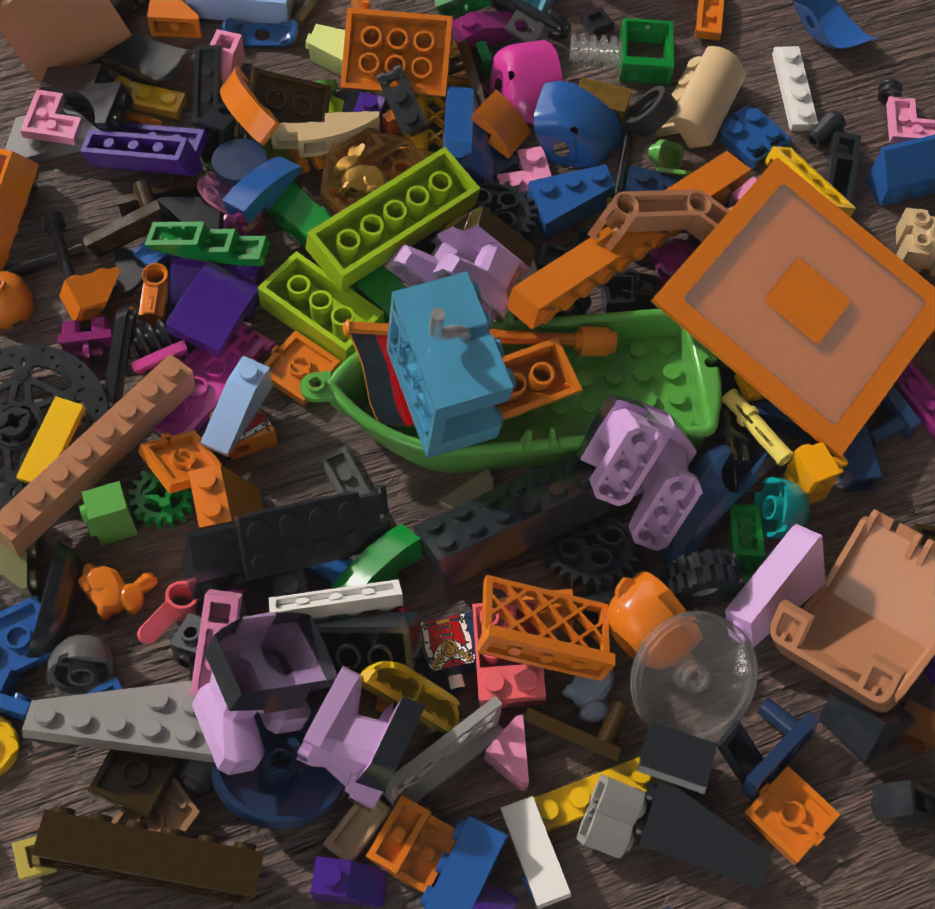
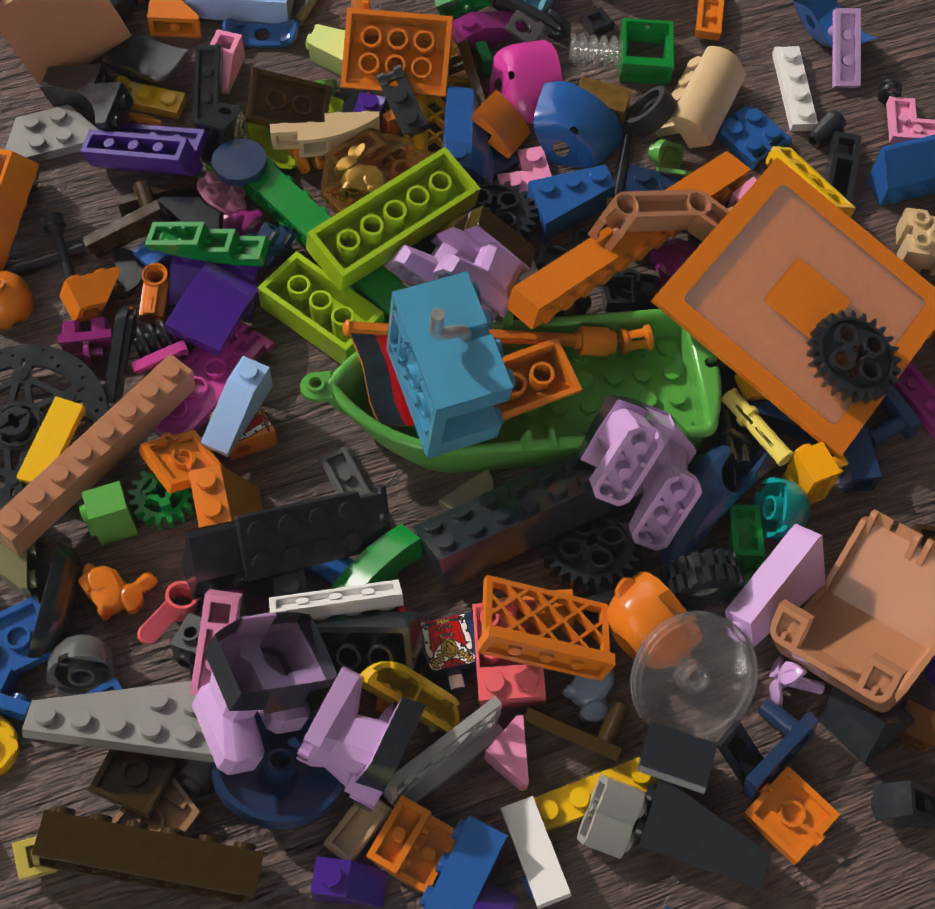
(46, 122): bright pink plate -> none
(246, 108): orange slope -> none
(261, 188): blue slope -> none
(280, 242): none -> dark blue hips
(294, 361): orange plate -> none
(646, 339): none -> orange bush
(791, 675): none -> lavender plant
(846, 47): none -> lavender piece
(853, 357): none -> black gear

